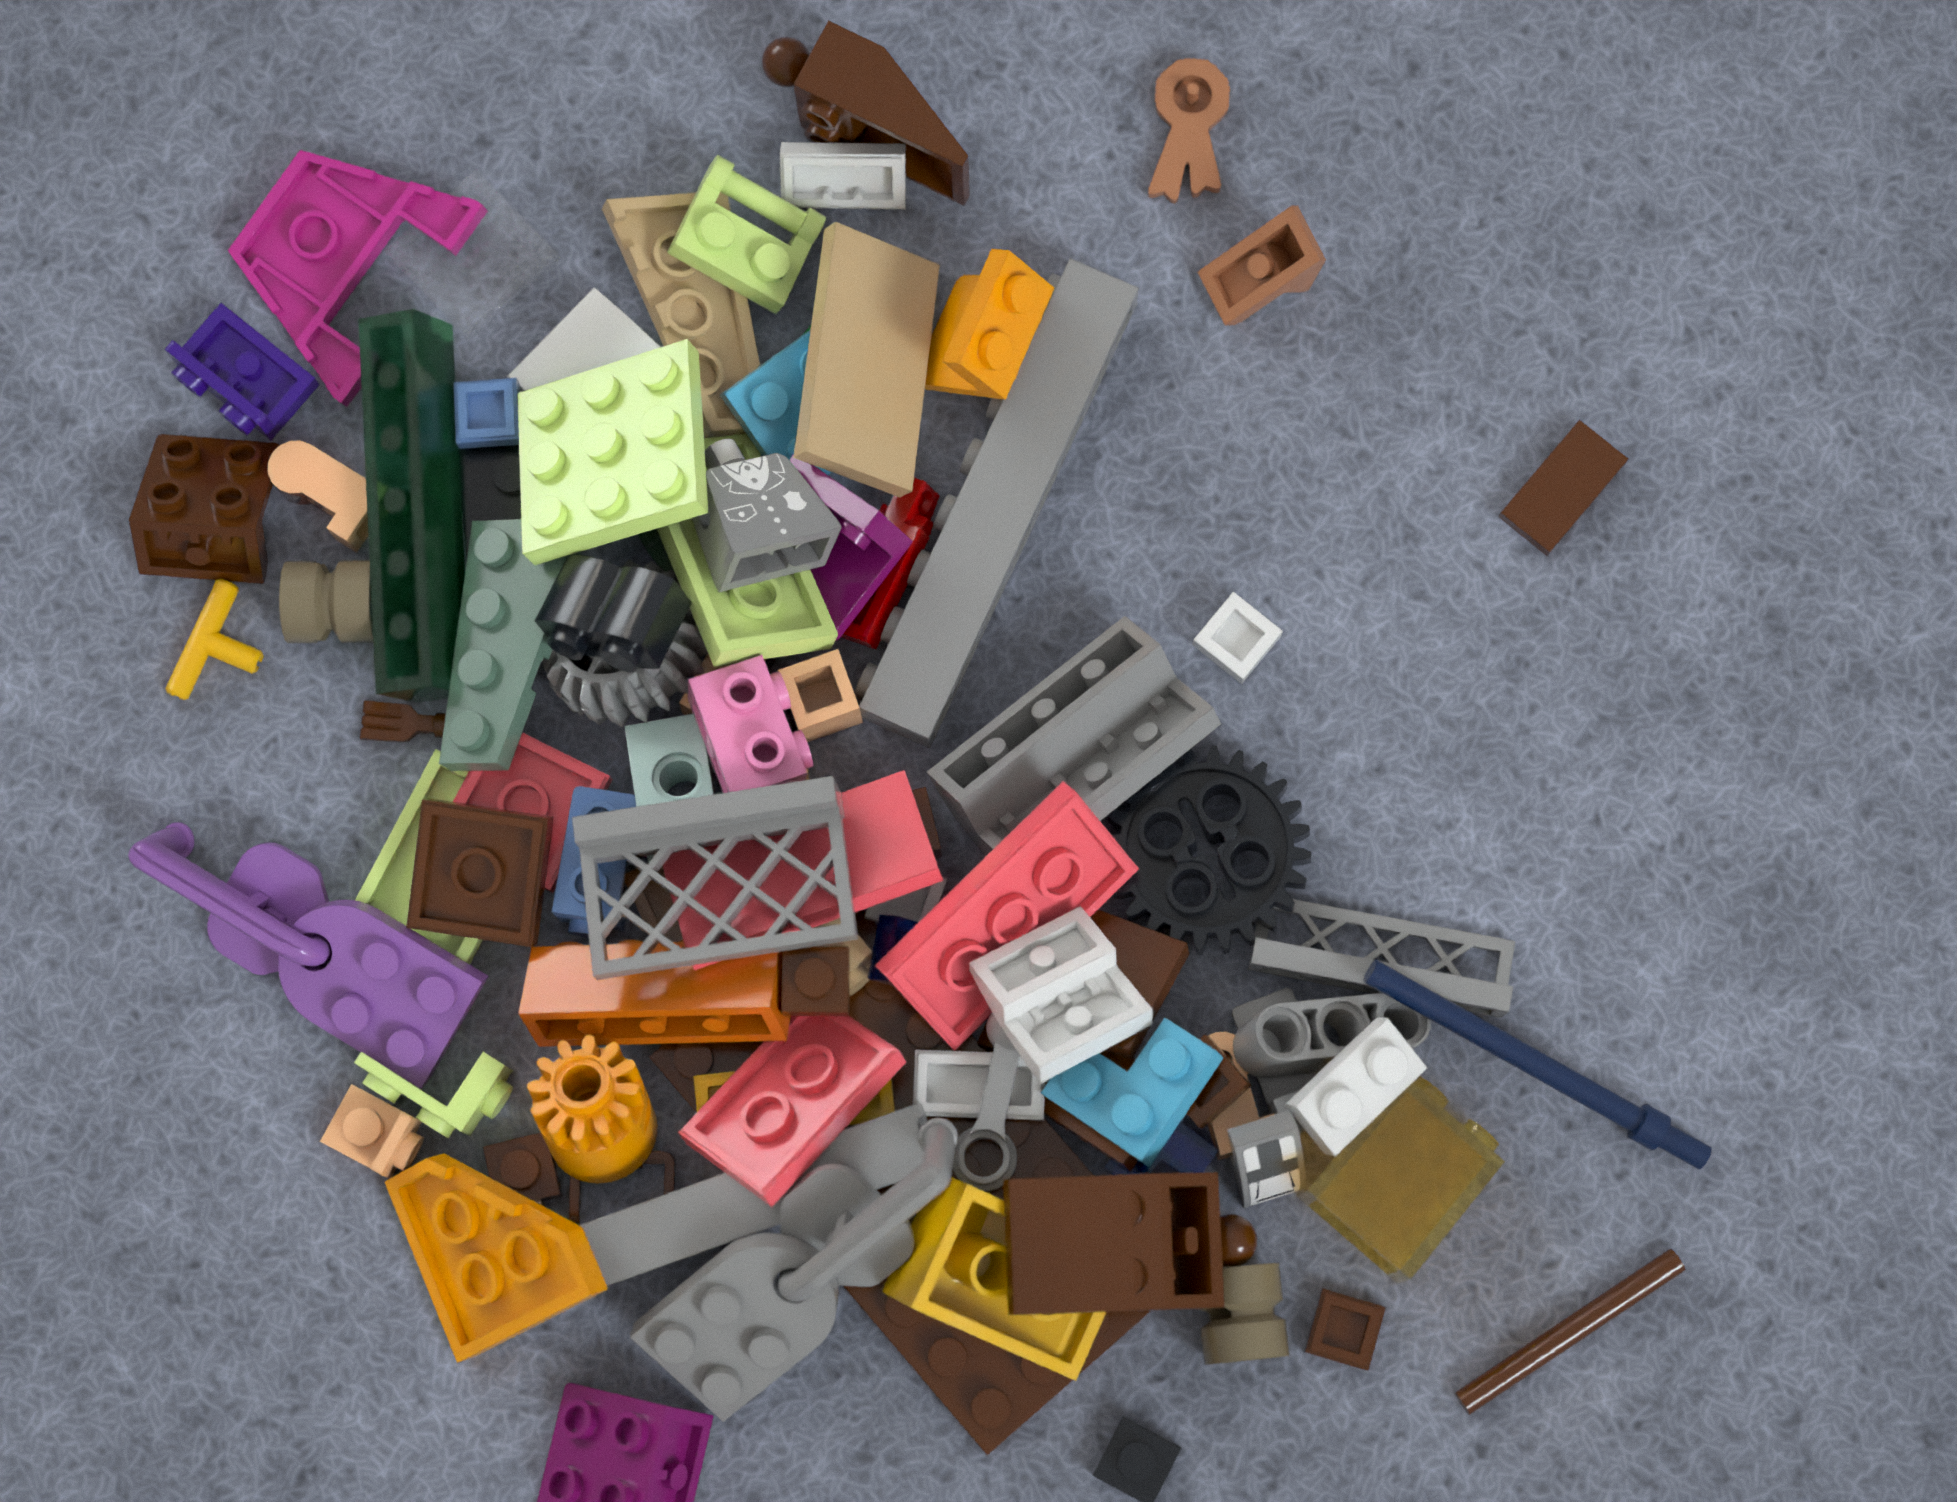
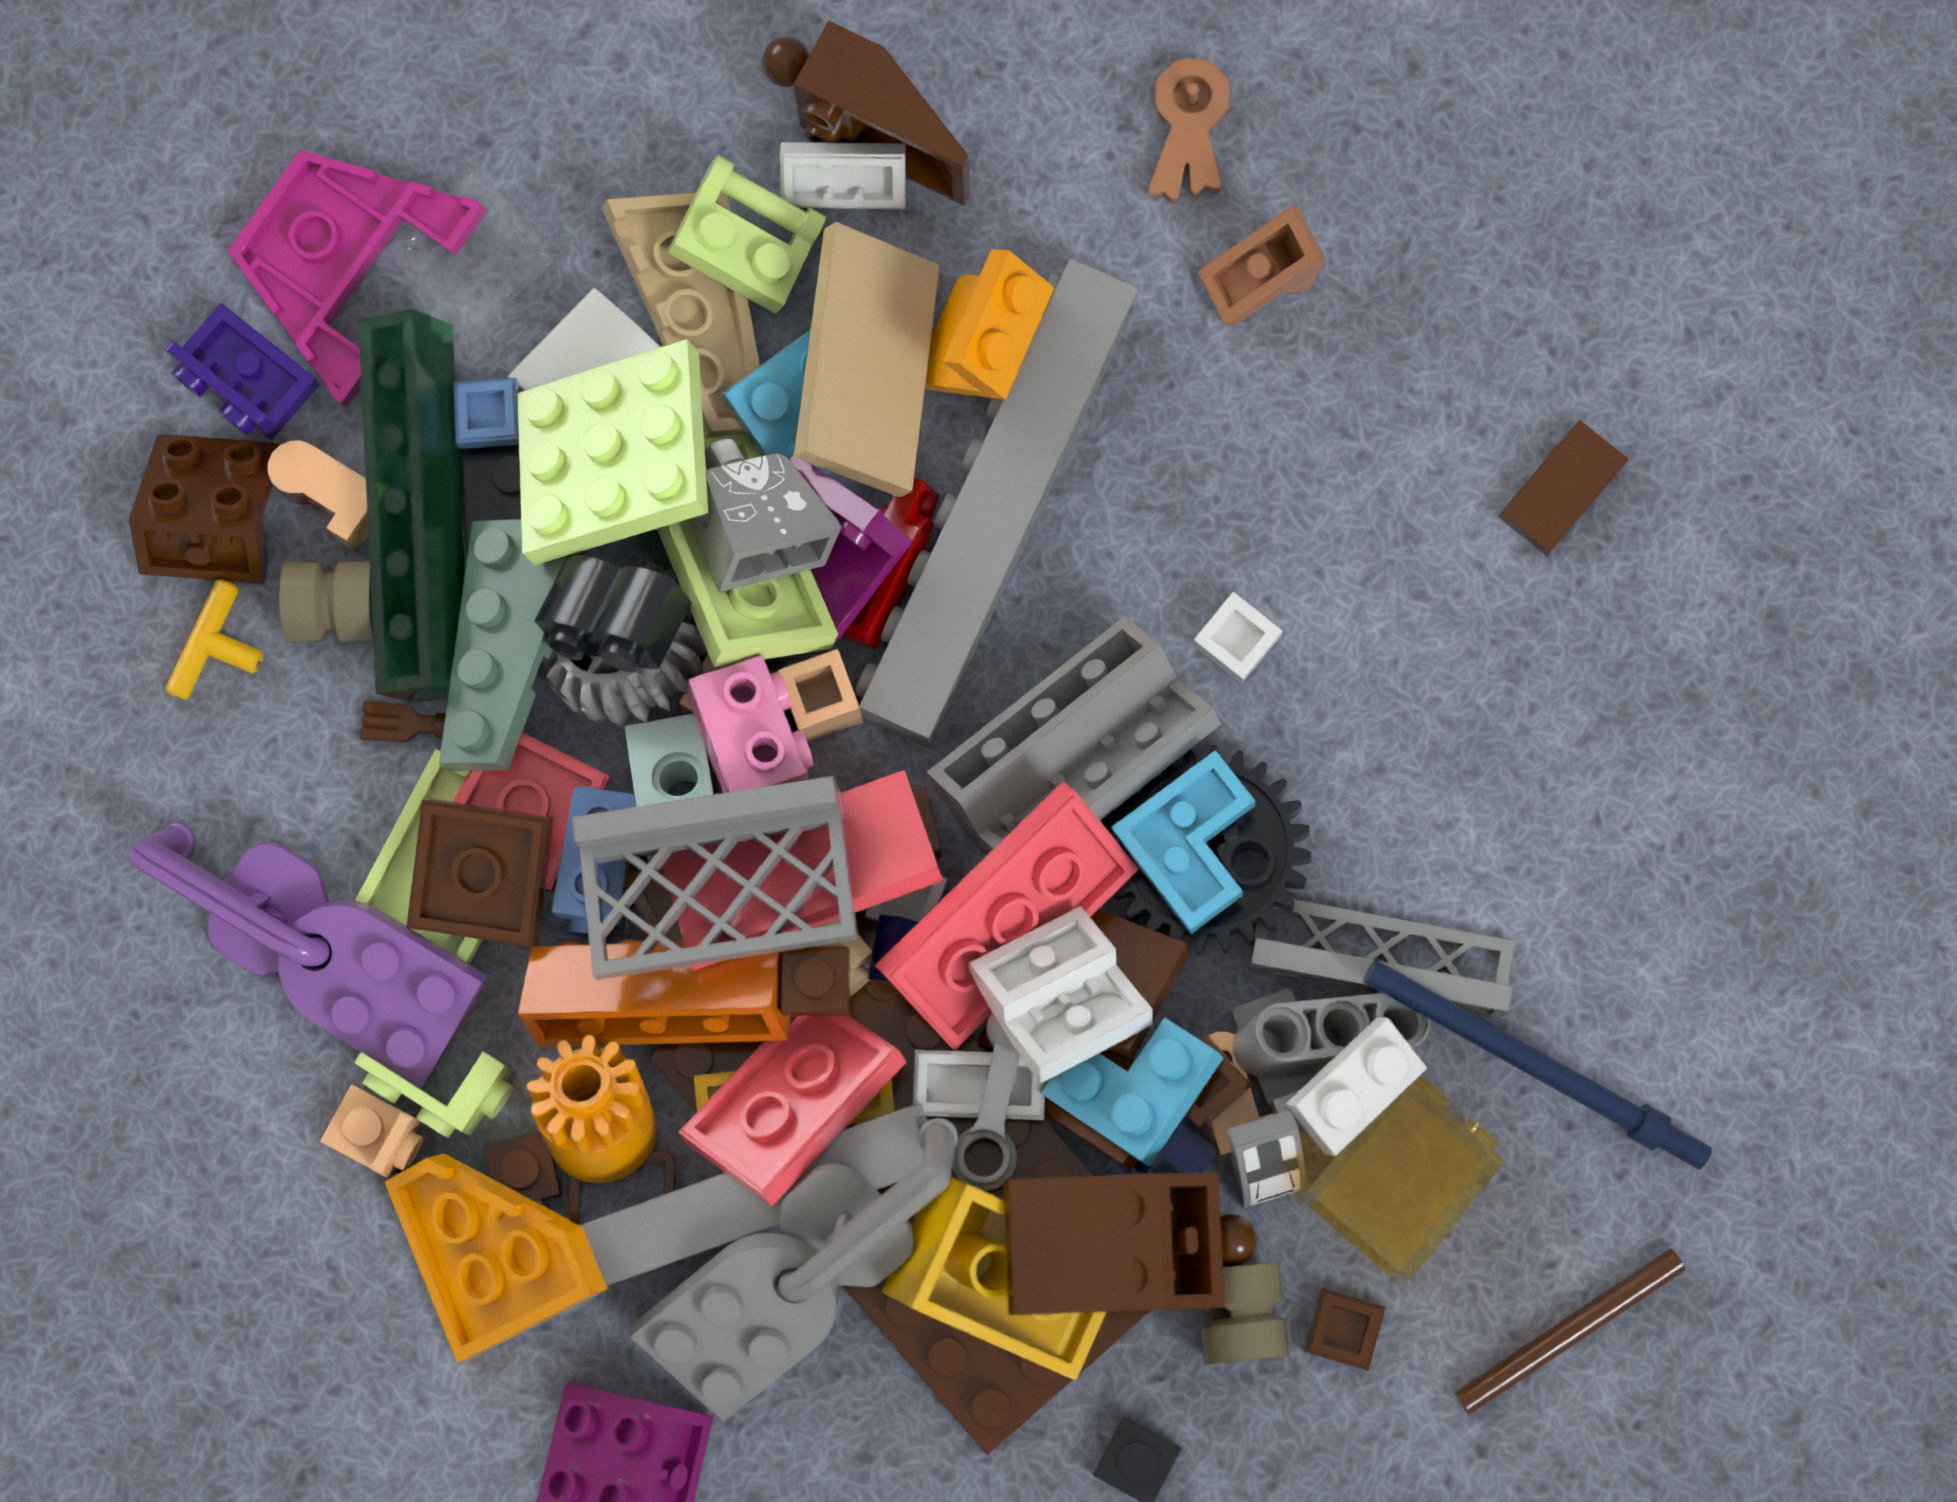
(1171, 835): none -> medium azure plate

